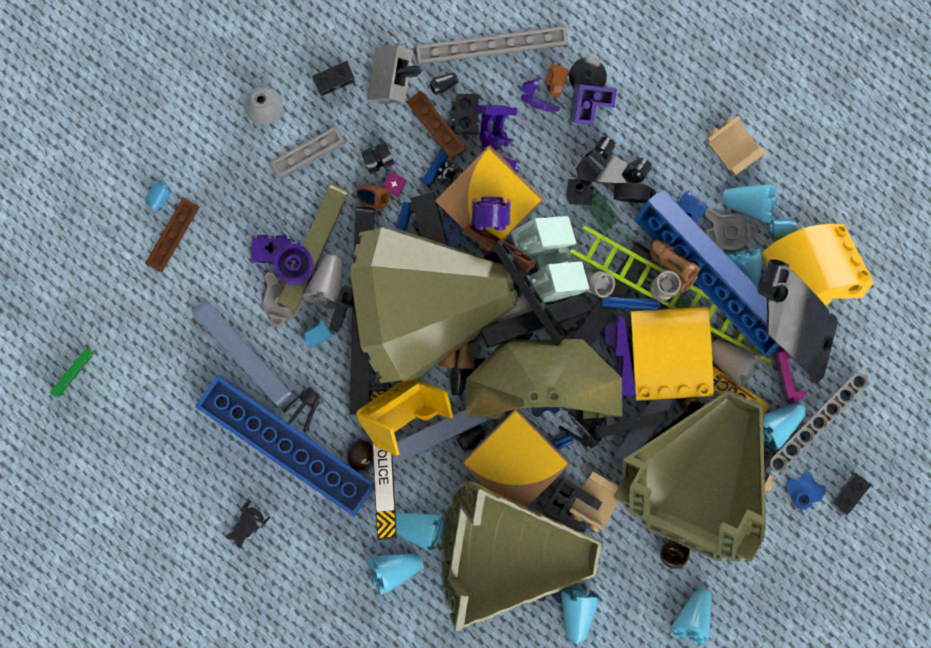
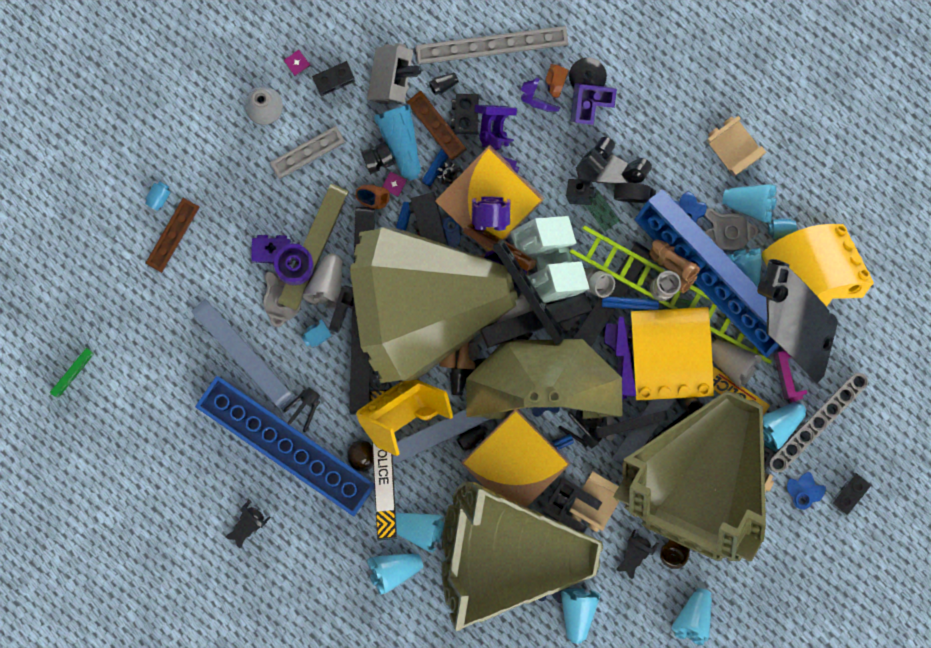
(296, 62): none -> magenta tile
(399, 134): none -> dark azure cone
(638, 549): none -> black hair

